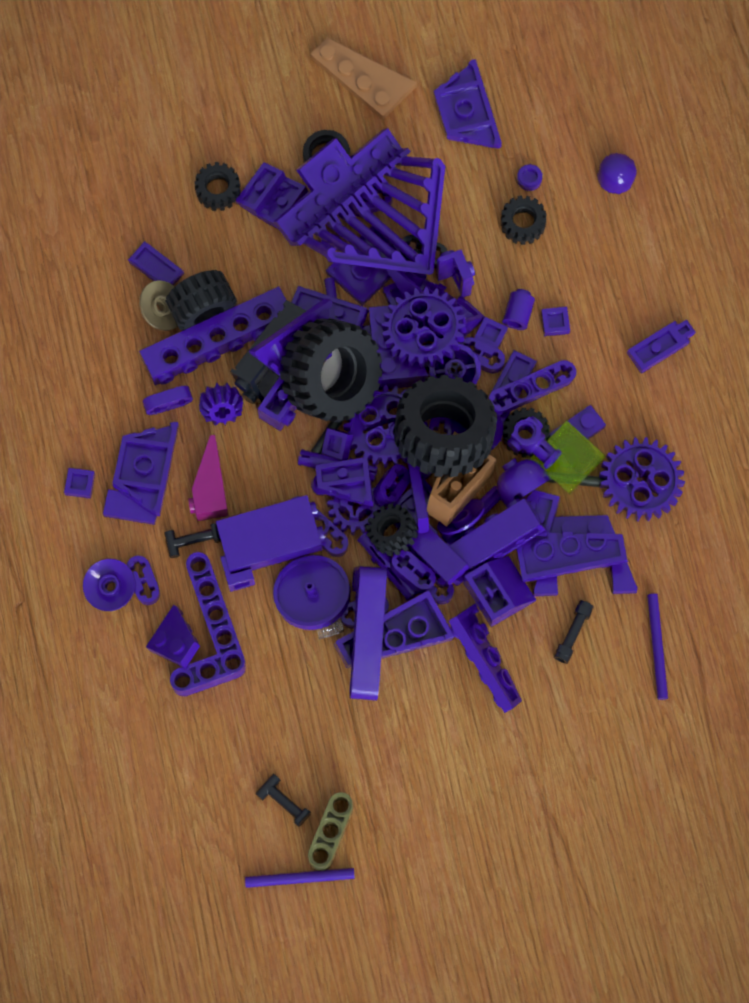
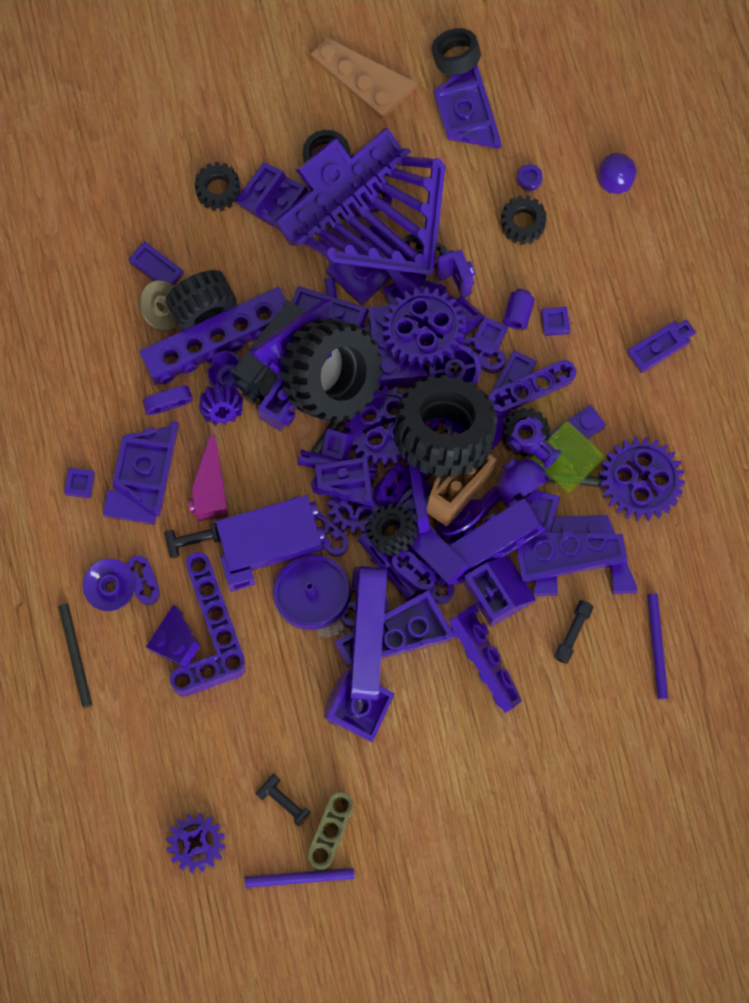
(75, 655): none -> pearl dark grey bar
(206, 849): none -> dark purple gear
(221, 367): none -> dark purple hair
(356, 715): none -> dark purple slope
(454, 38): none -> black tyre

